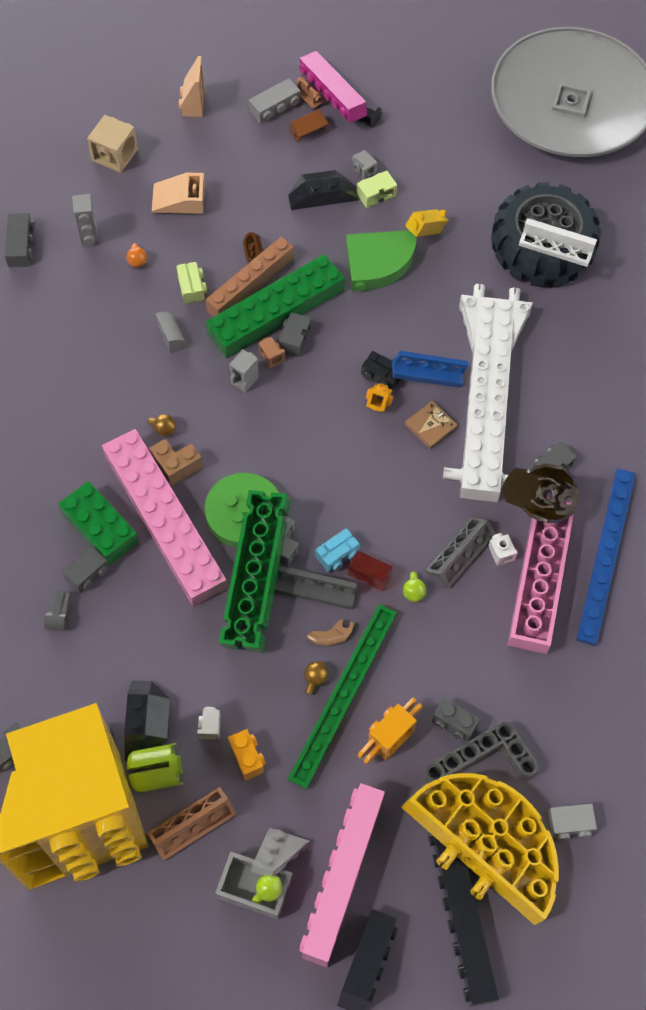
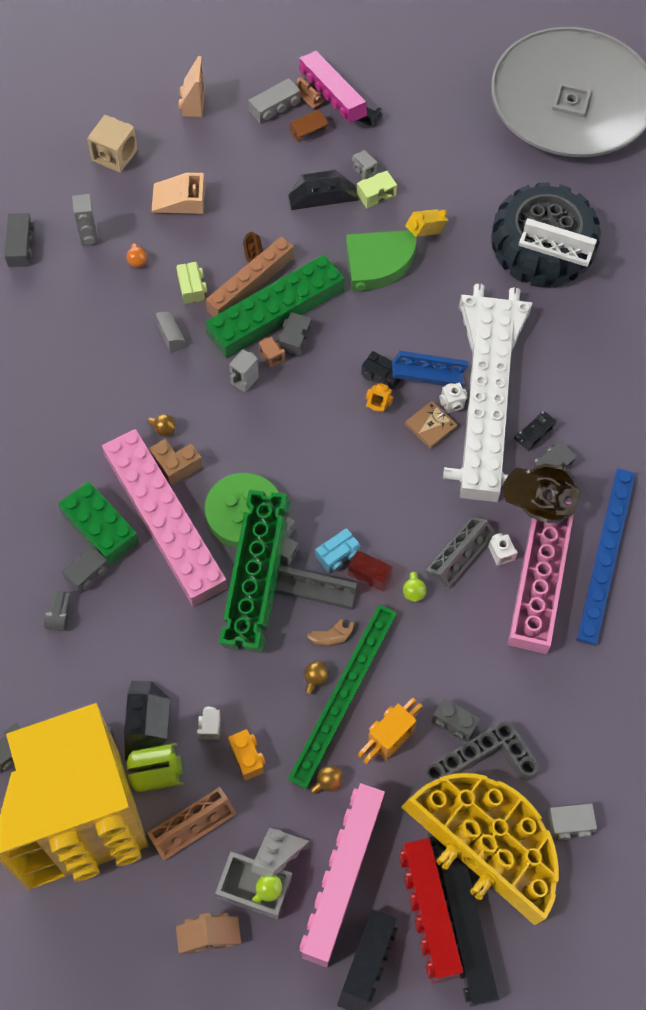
(208, 933): none -> medium nougat brick
(328, 779): none -> pearl gold piece
(431, 911): none -> red brick
(453, 397): none -> white brick
(535, 431): none -> black hinge

